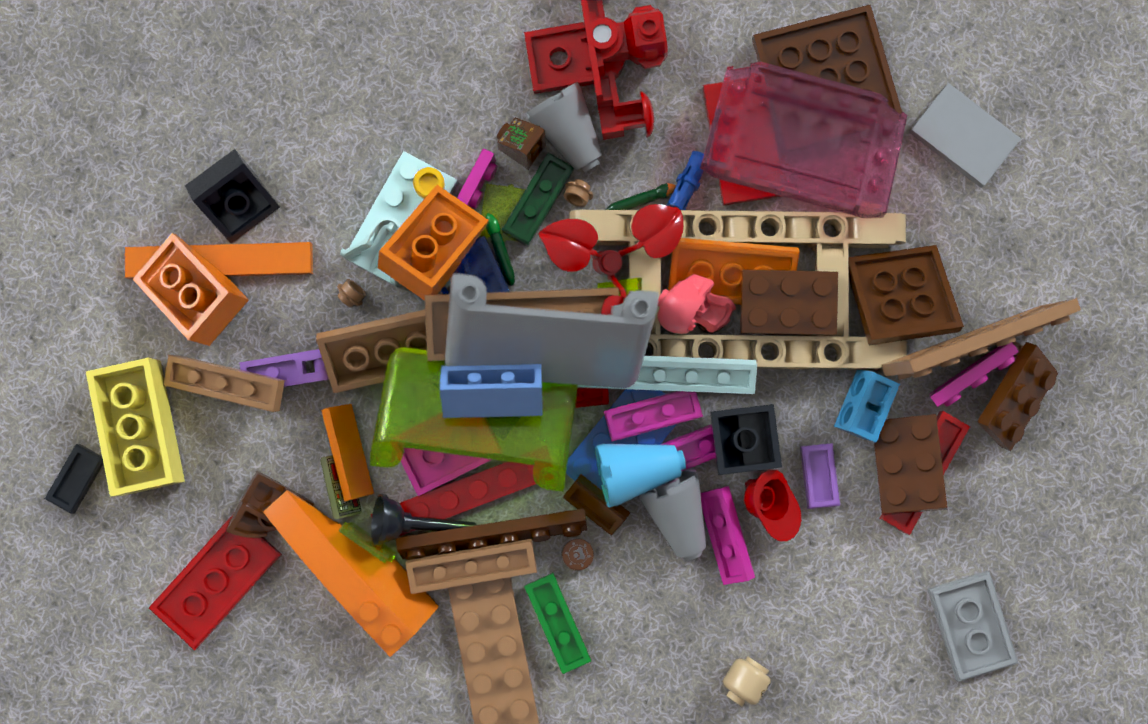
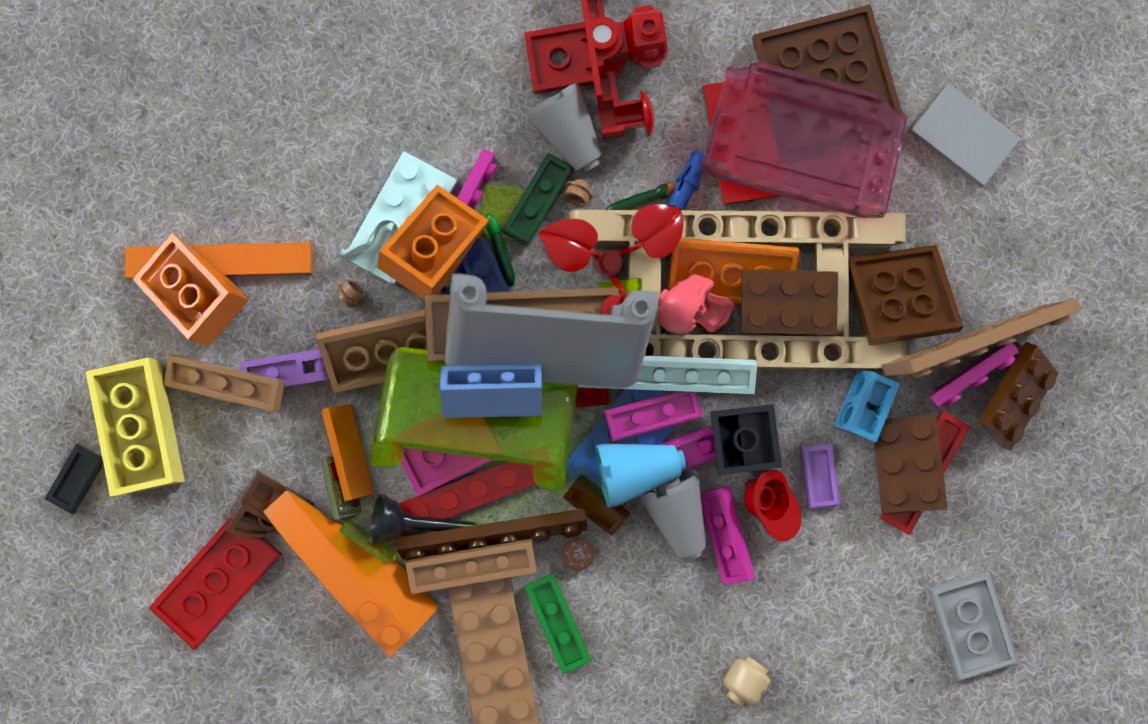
(232, 196): black slope -> none
(426, 180): yellow tile -> none
(521, 141): reddish brown slope -> none

